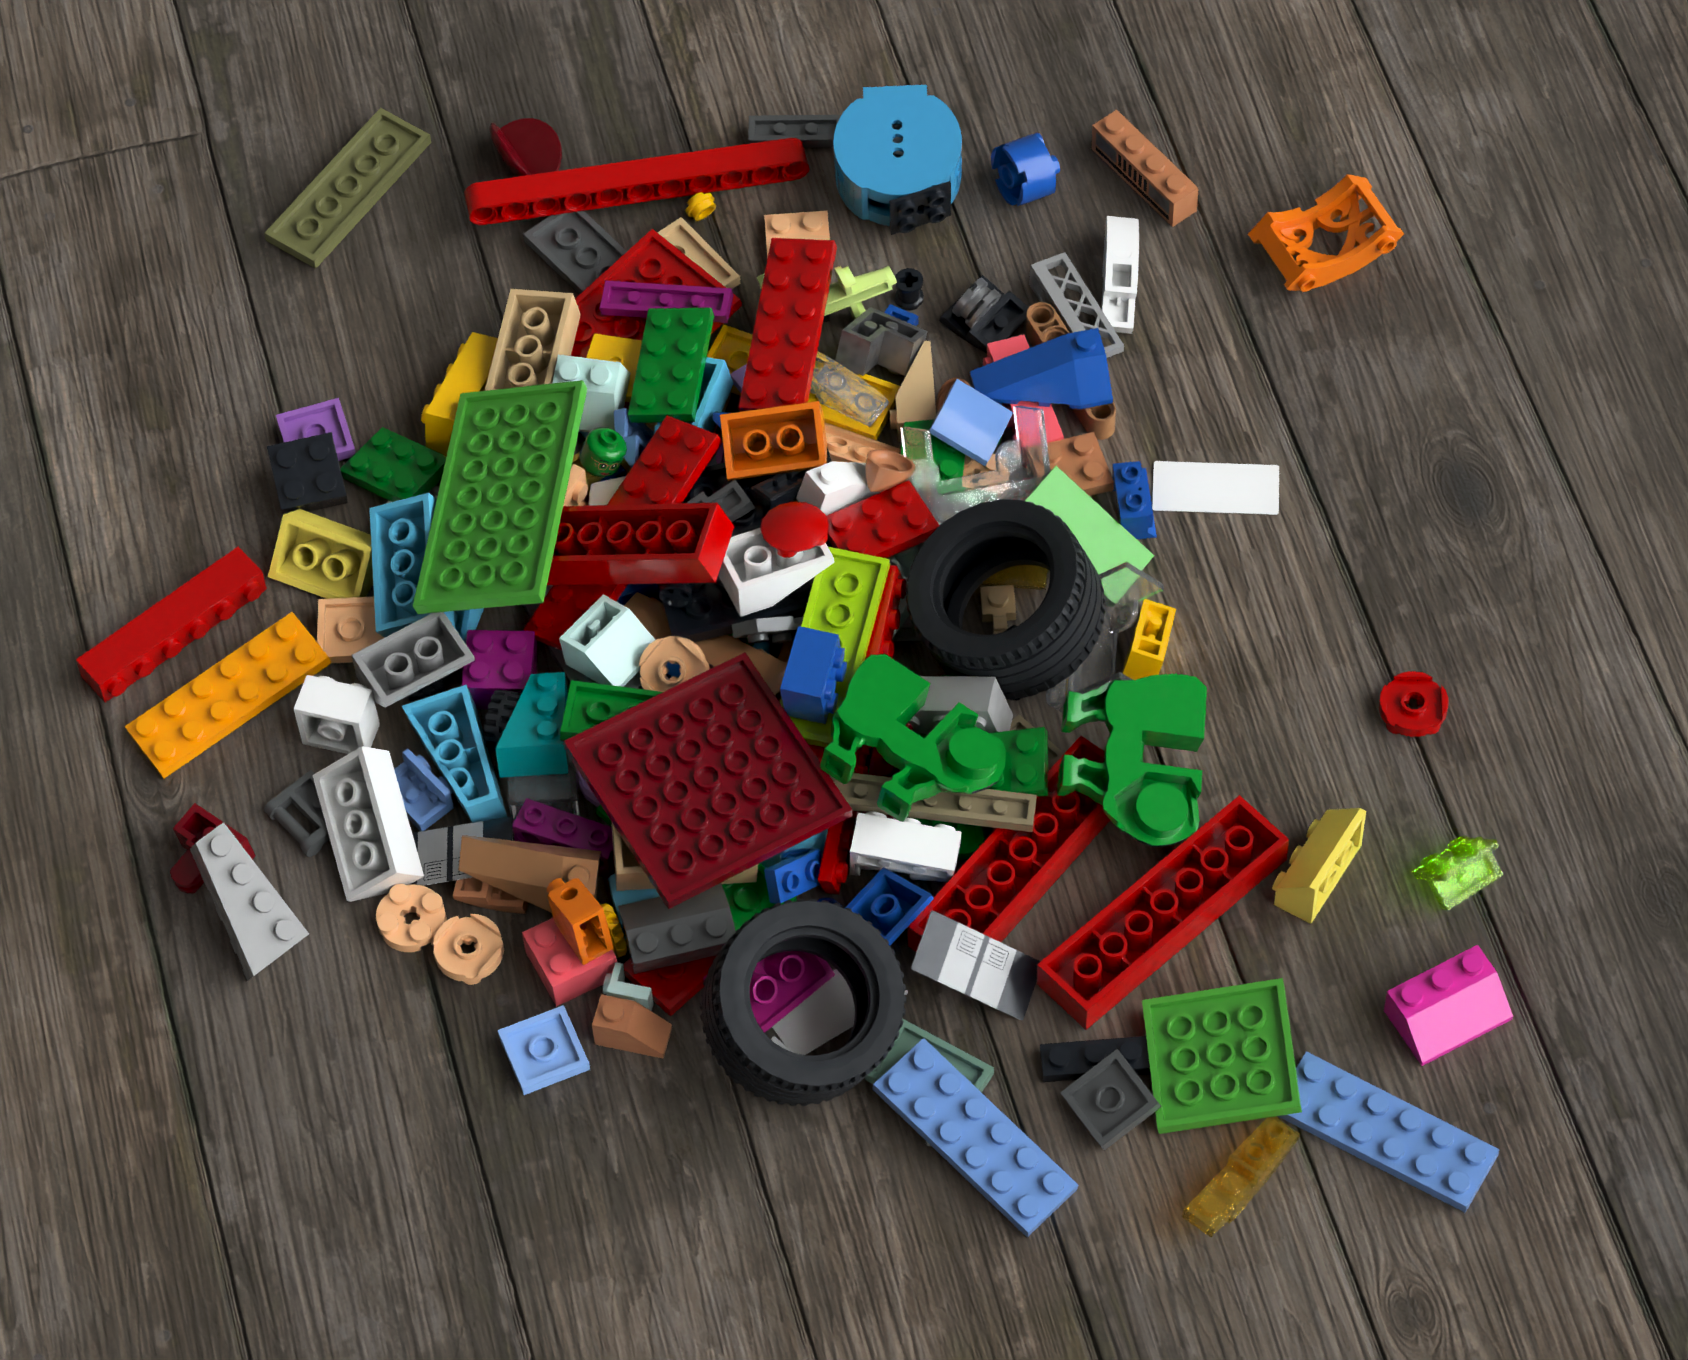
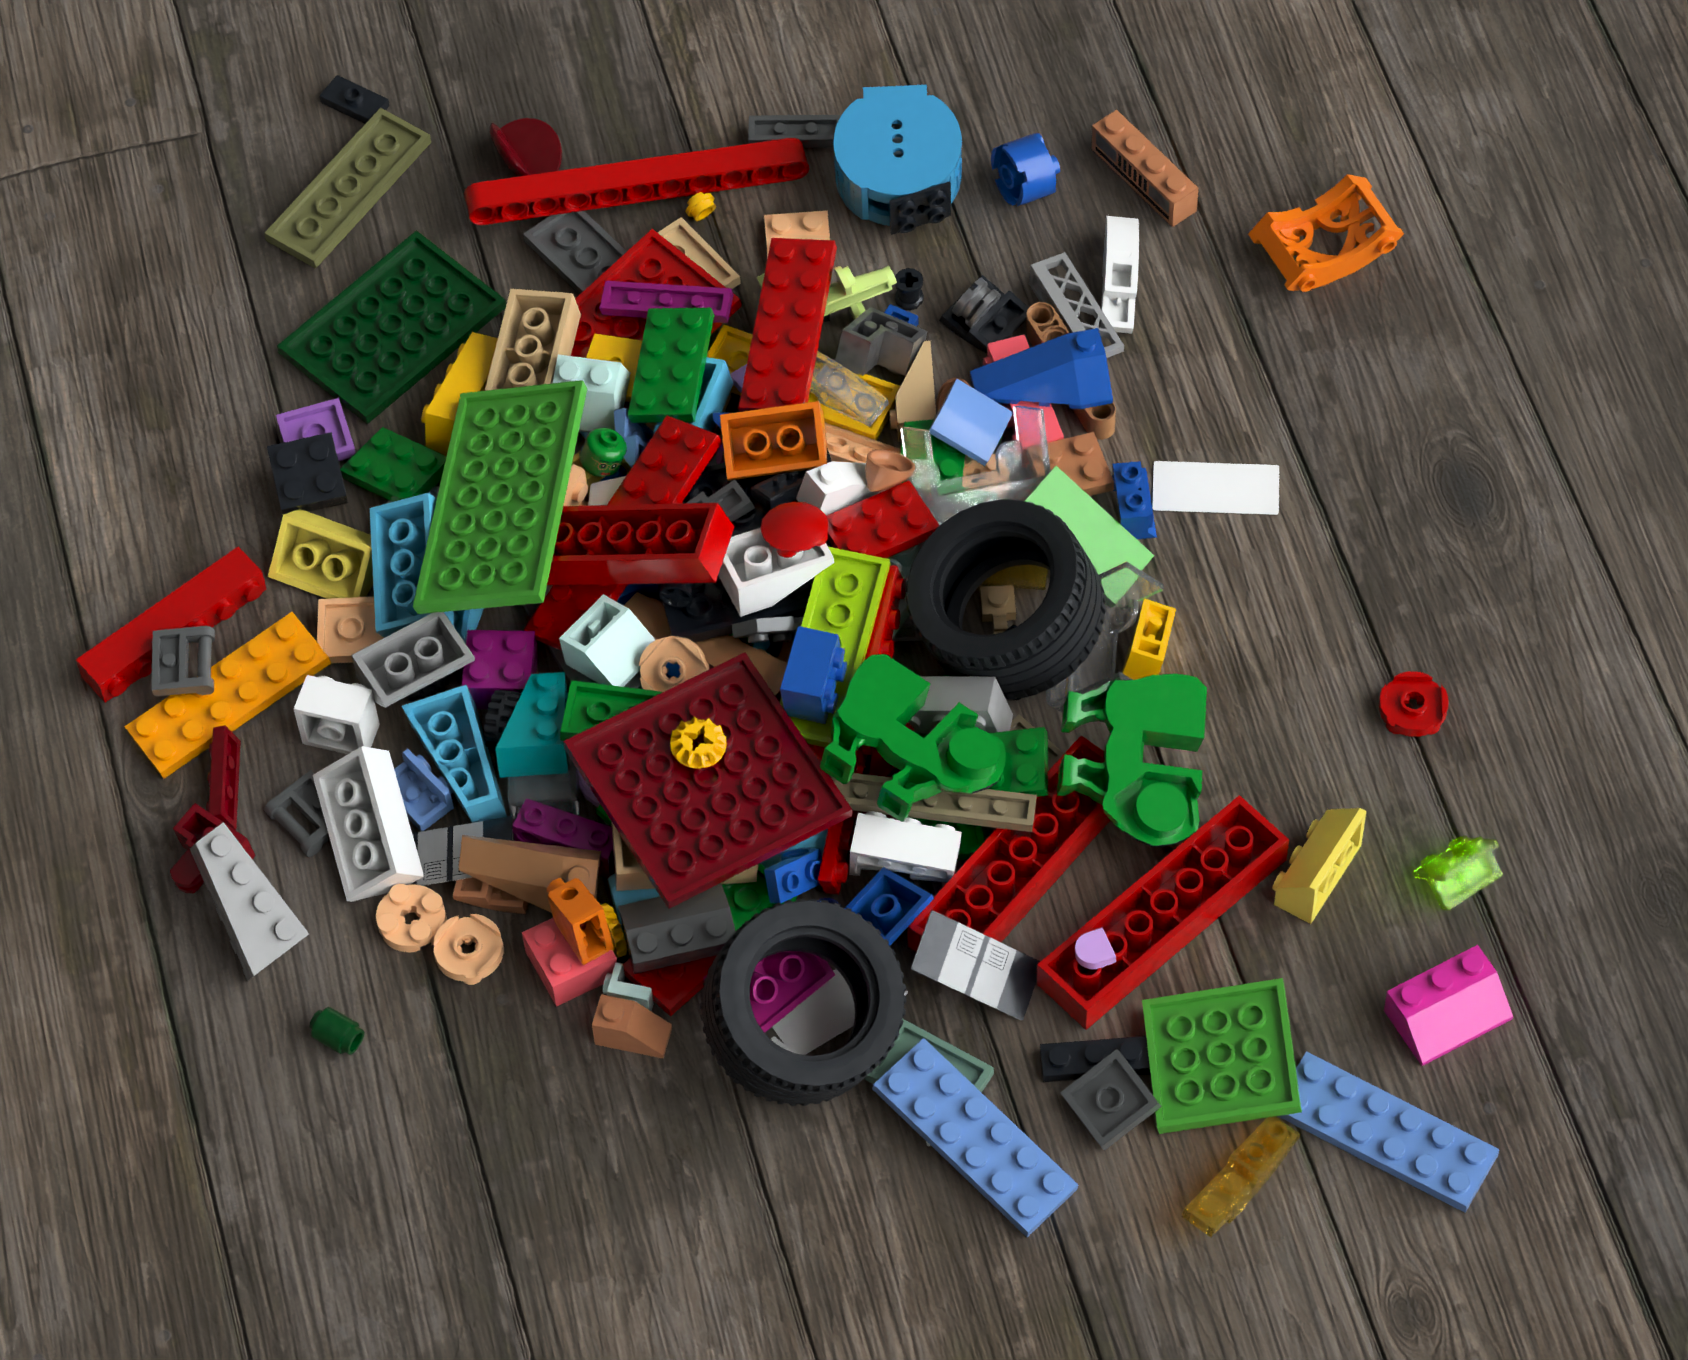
(171, 661): none -> dark grey plate
(224, 775): none -> dark red plate
(336, 1031): none -> dark green brick
(352, 99): none -> black plate
(391, 326): none -> dark green plate
(543, 1050): light blue plate -> none
(703, 755): none -> yellow gear
(1094, 950): none -> lavender tile

